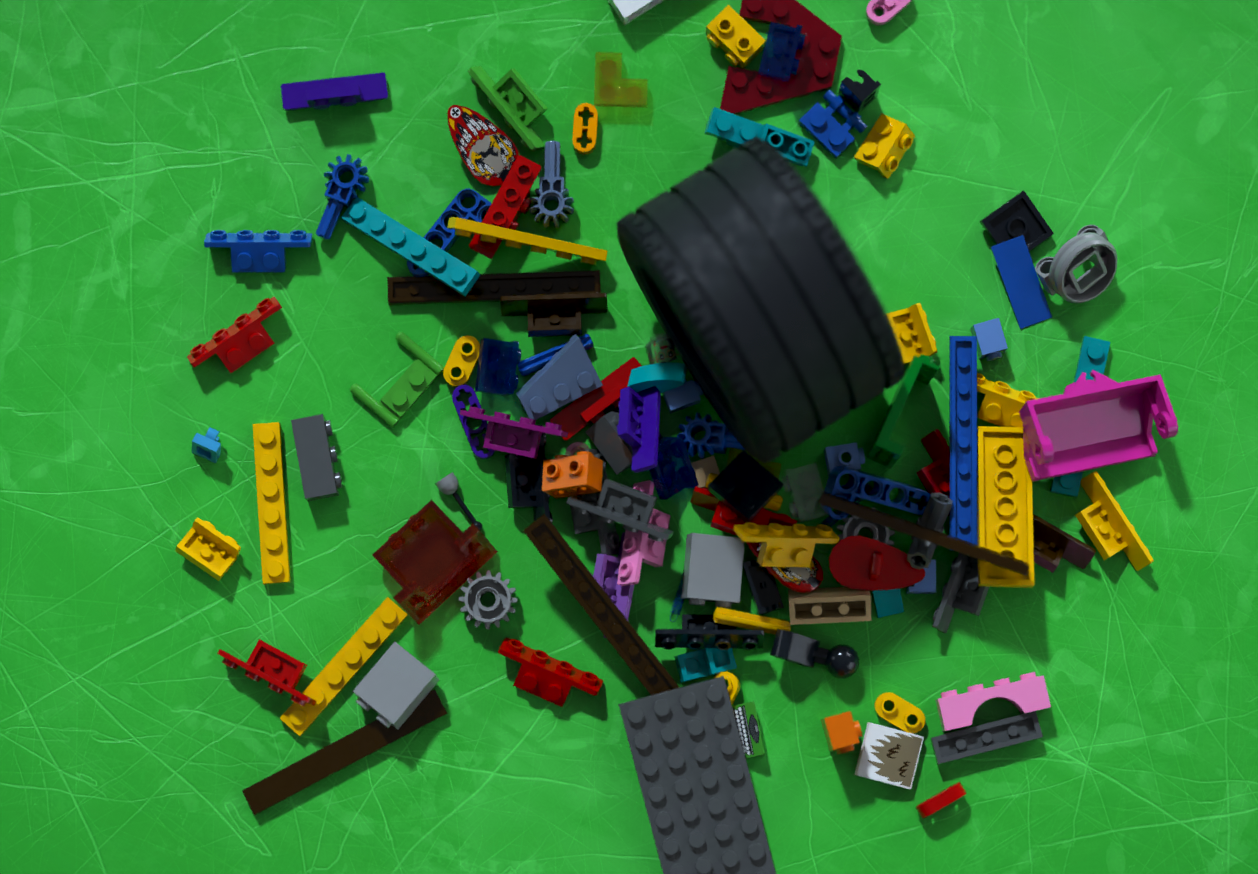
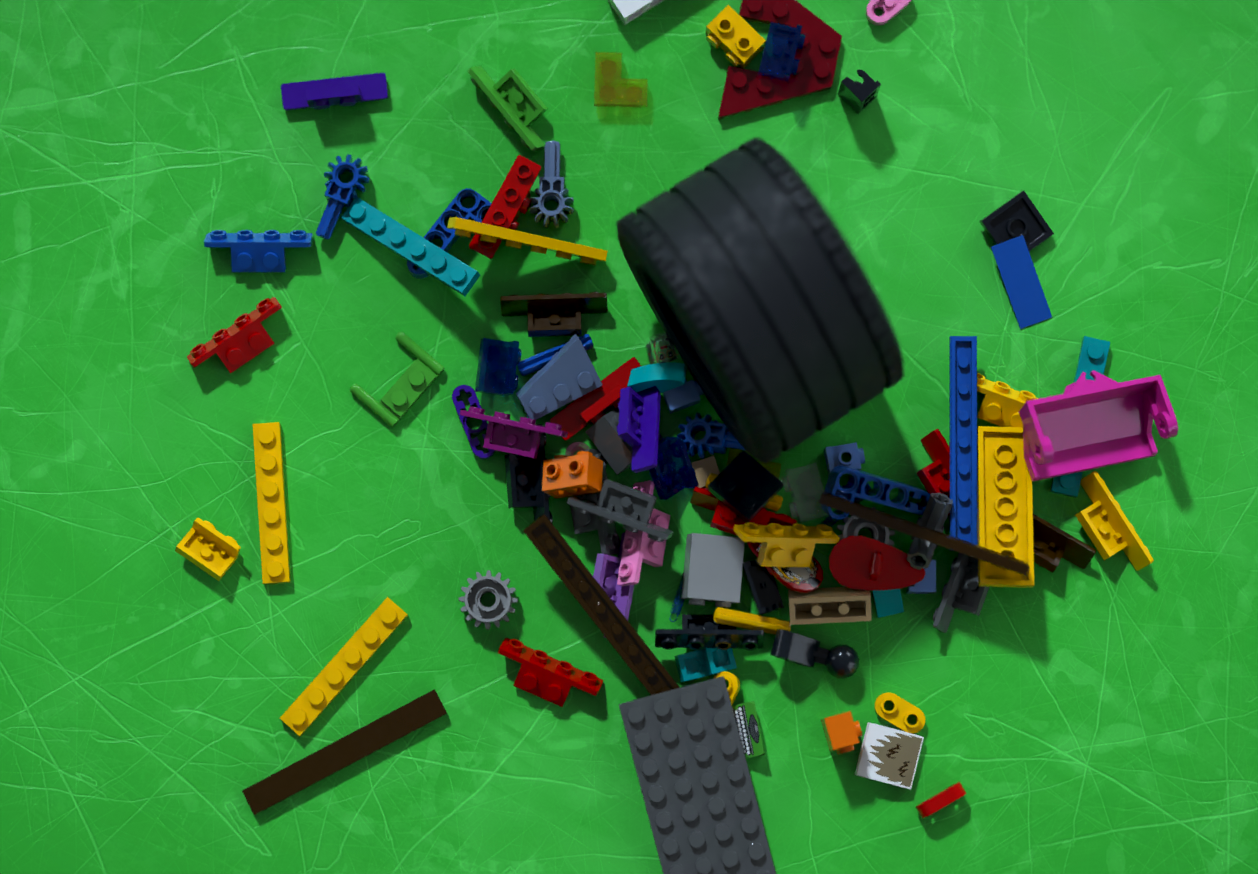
(207, 445): dark azure tile -> none
(273, 666): red bracket -> none
(316, 457): dark grey brick -> none
(395, 686): light grey brick -> none
(432, 559): clear red windscreen -> none
(449, 486): hinge -> none
(464, 361): yellow plate -> none
(481, 145): shield -> none
(491, 287): dark brown tile -> none
(591, 129): light orange beam -> none
(738, 130): teal slope -> none
(827, 129): blue plate -> none
(883, 449): green panel -> none
(885, 145): yellow bracket -> none
(912, 332): yellow bracket -> none
(958, 709): bright pink arch -> none
(986, 737): dark grey plate -> none
(990, 339): medium blue brick -> none
(1057, 271): light grey piece -> none

